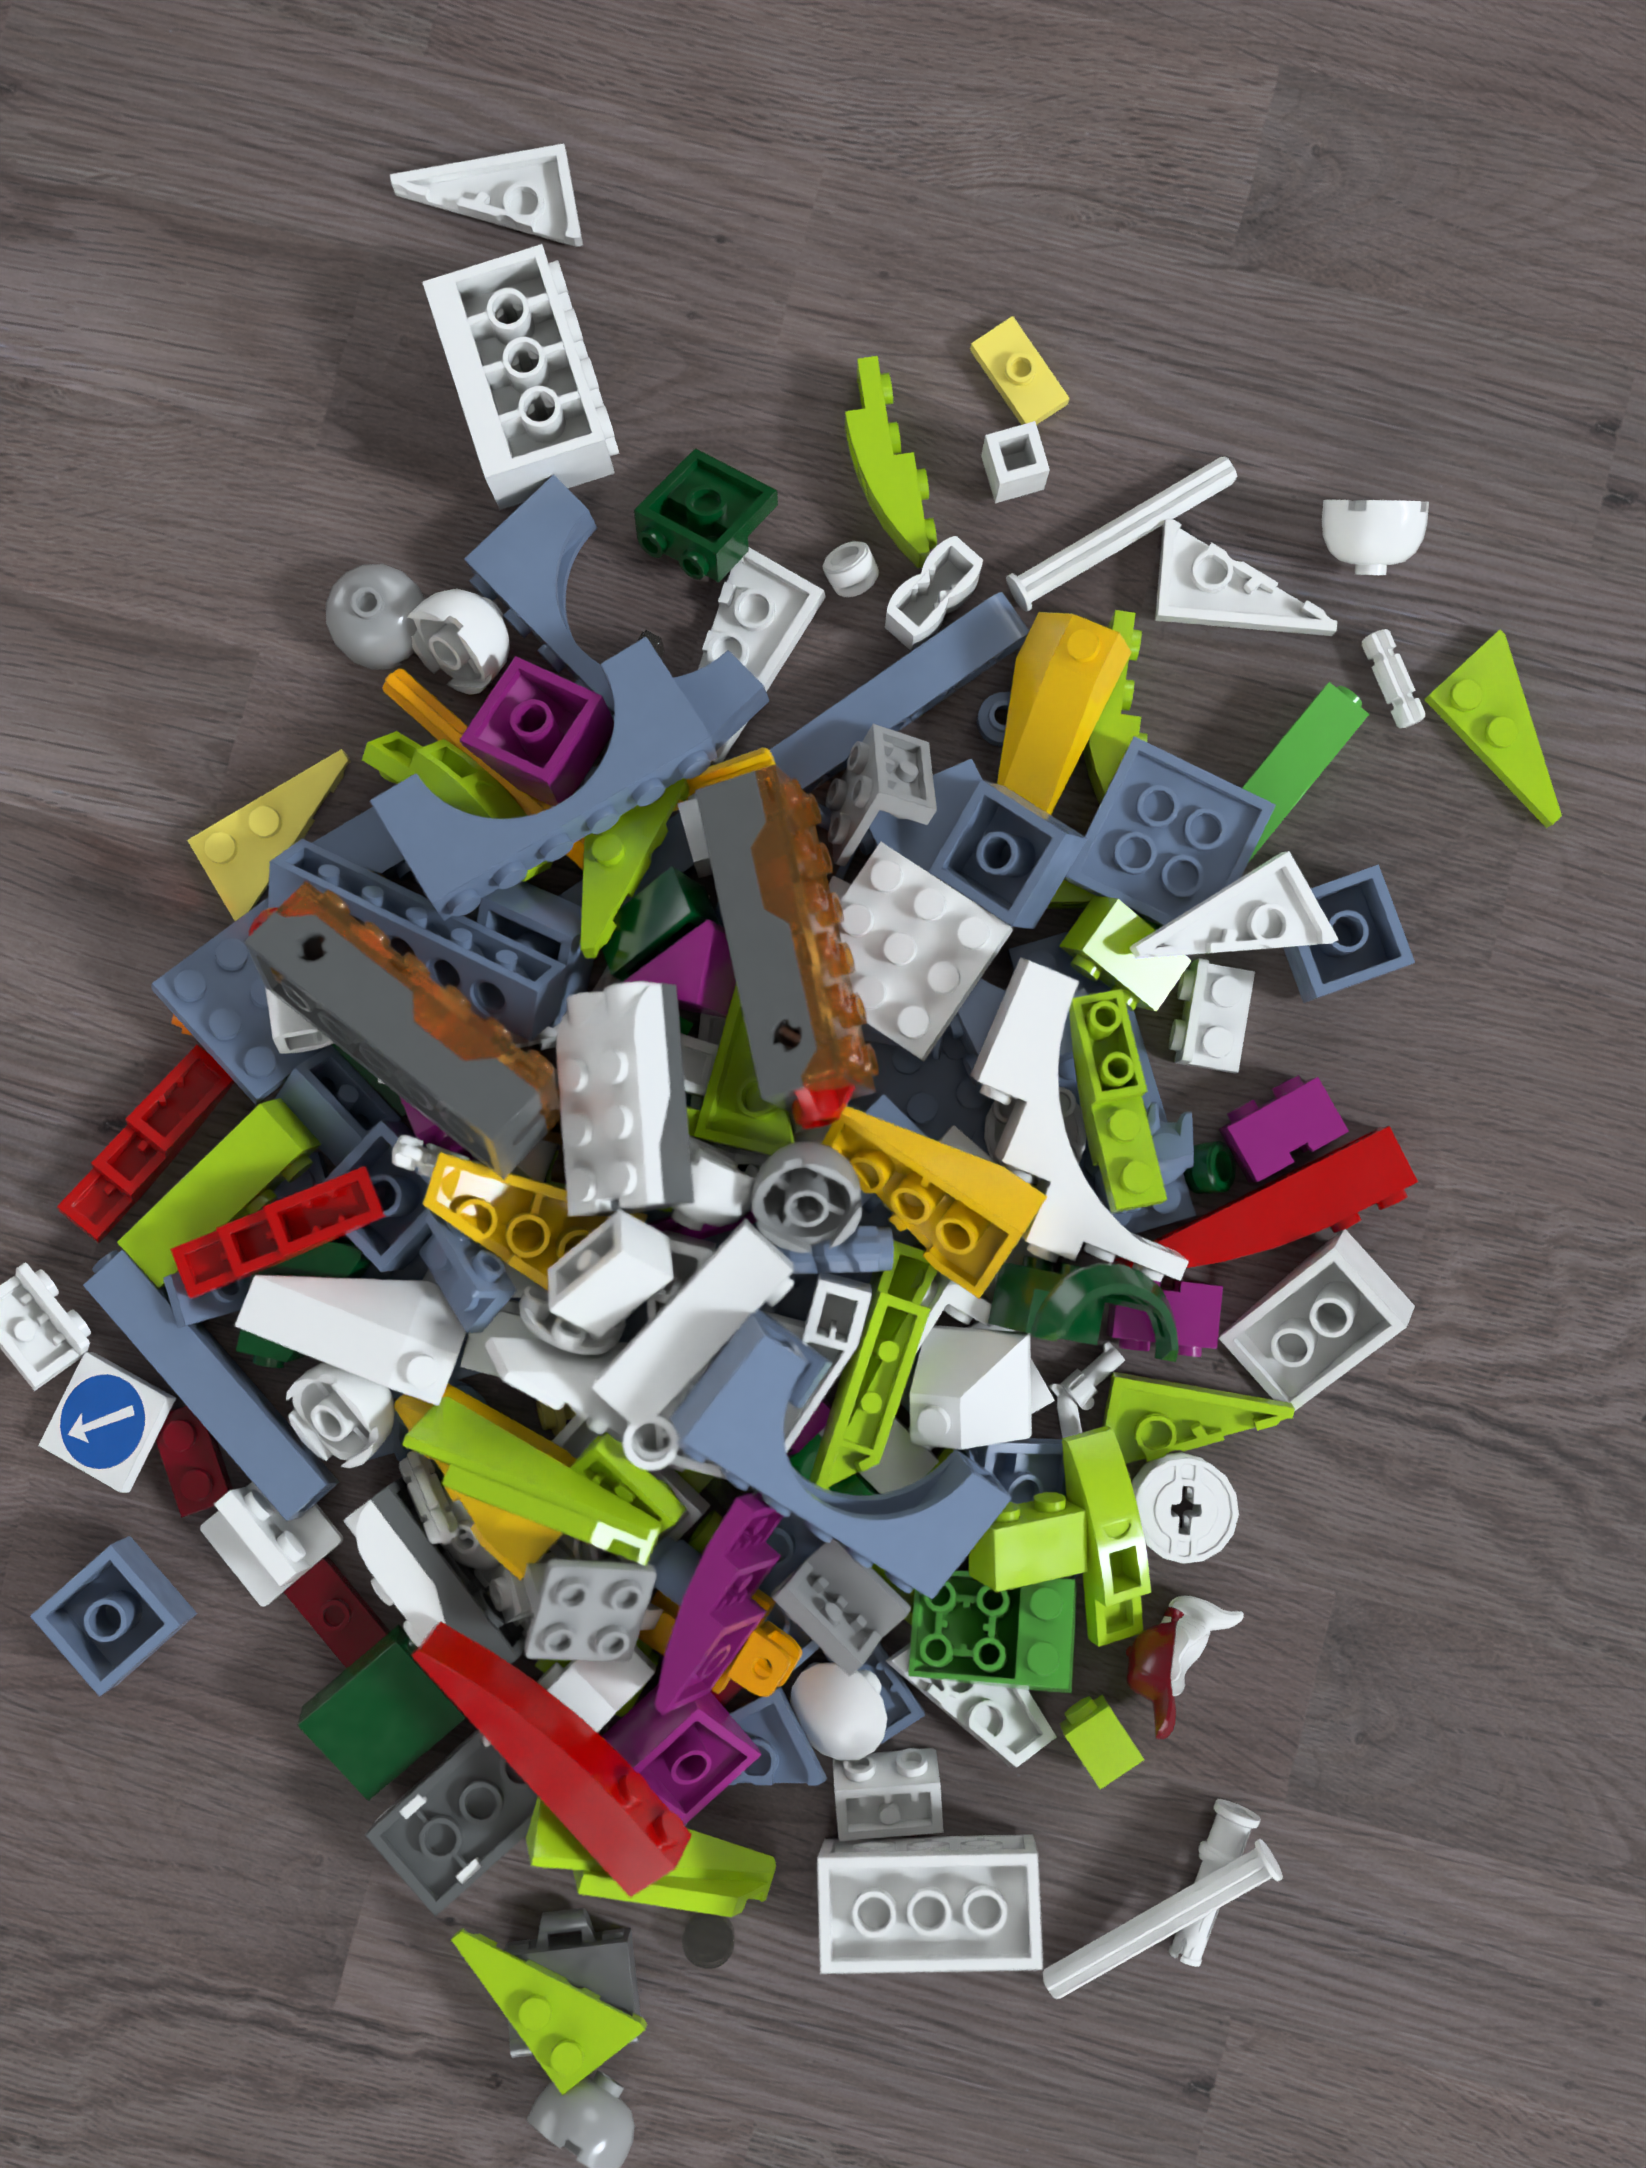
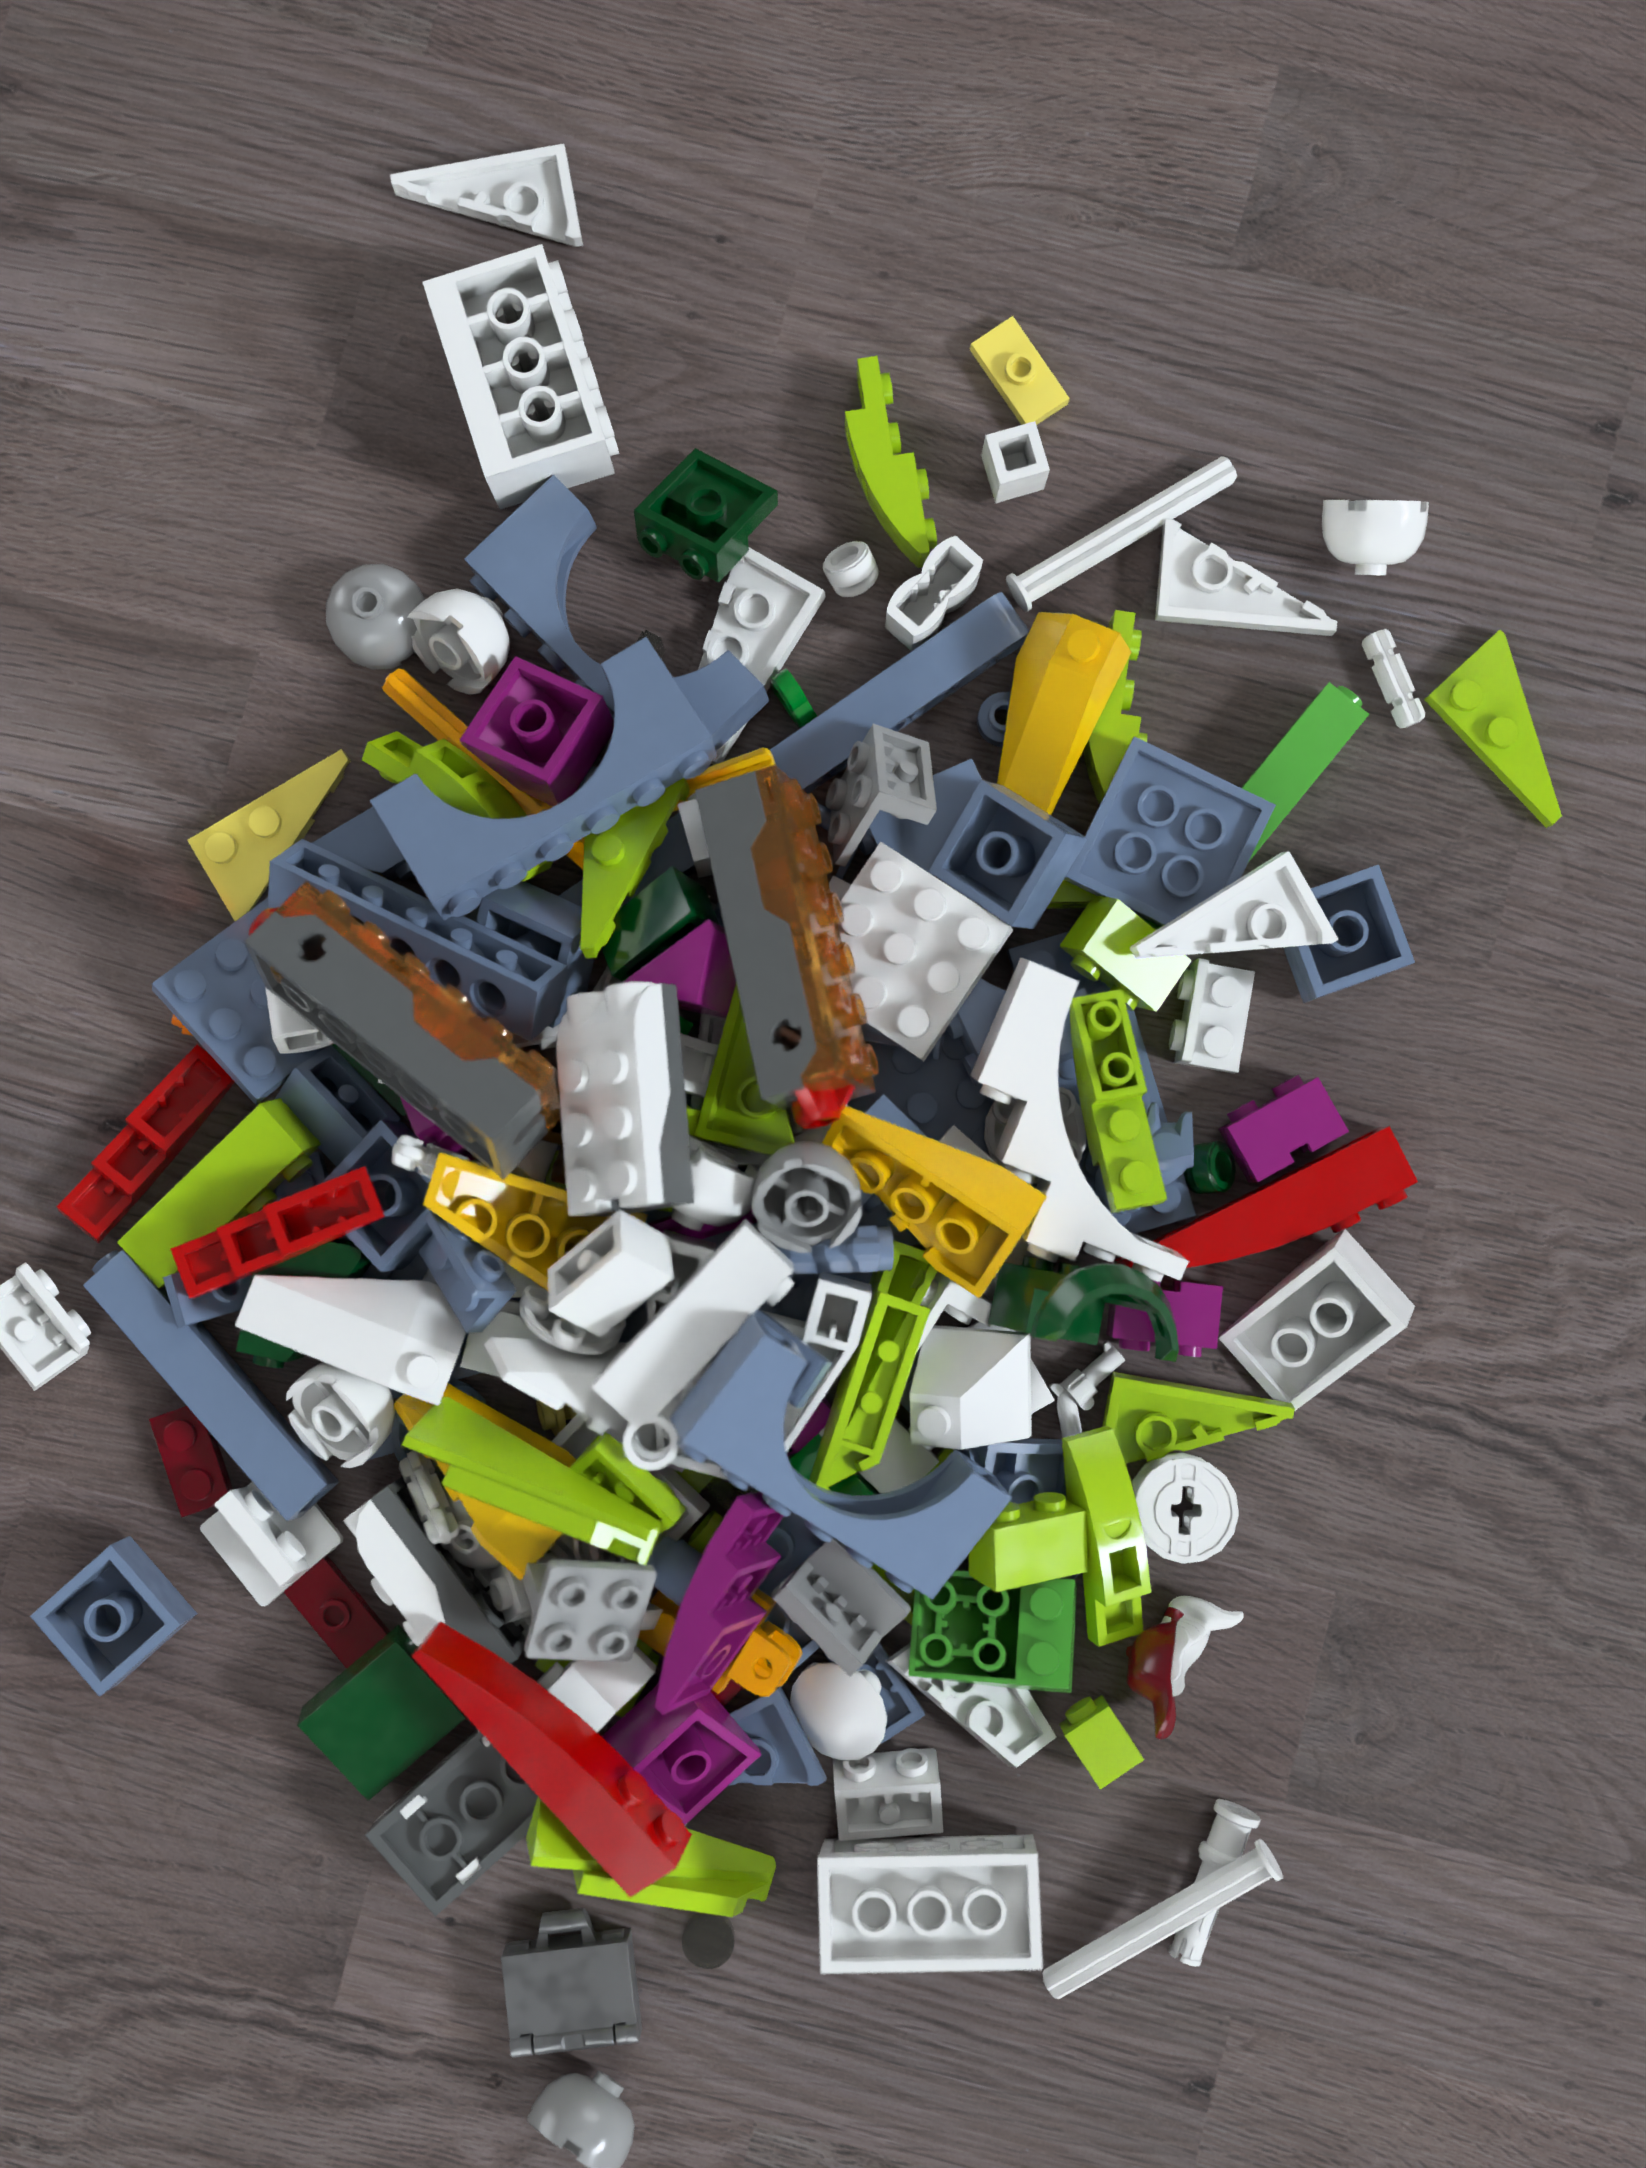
(107, 1422): tile -> none
(559, 2023): lime wing -> none
(792, 698): none -> green tile

